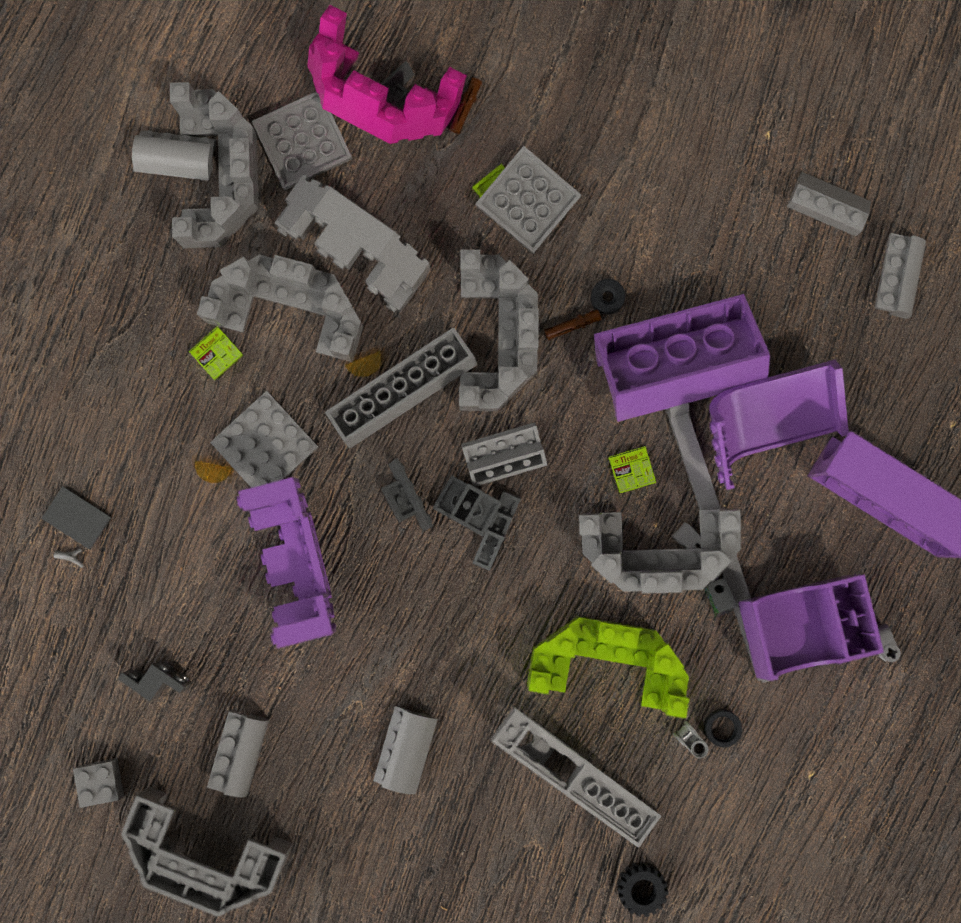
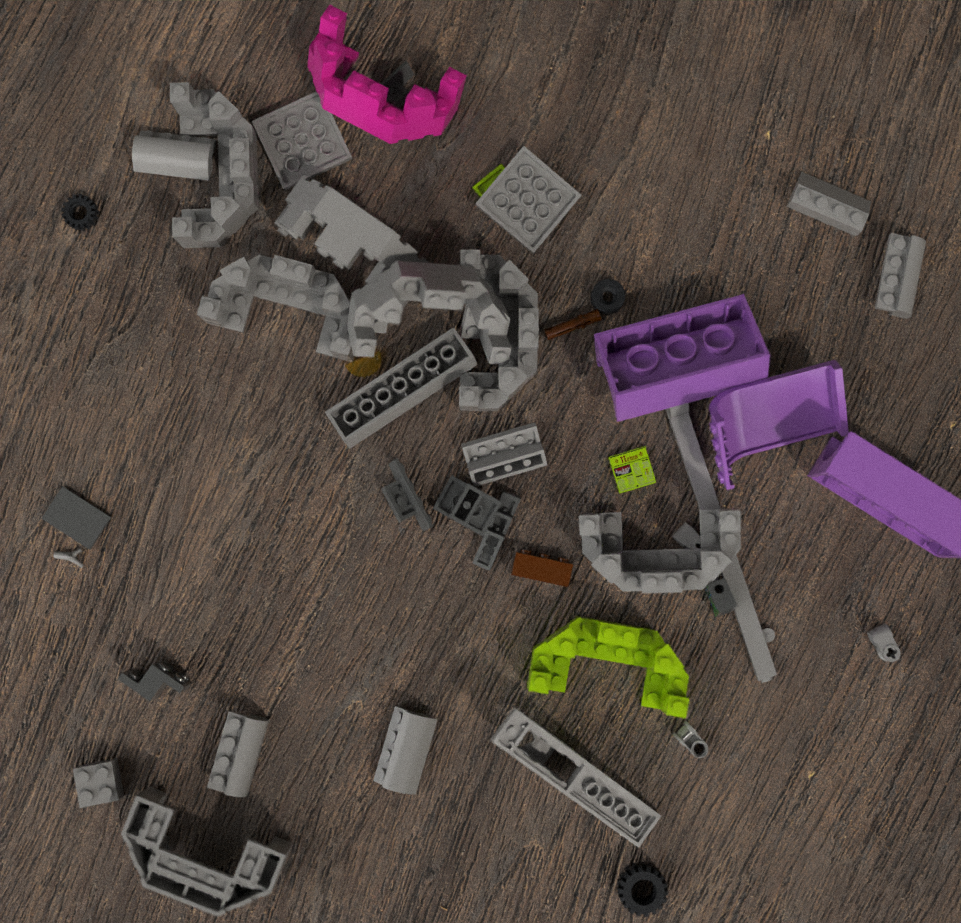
(68, 212): none -> black tyre
(211, 472): clear yellow tile -> none
(216, 353): lime tile -> none
(264, 443): light grey plate -> none
(294, 561): medium lavender brick -> none
(436, 287): none -> light grey brick
(469, 98): reddish brown pin -> none
(542, 568): none -> reddish brown brick
(737, 728): black tyre -> none
(810, 626): medium lavender piece -> none

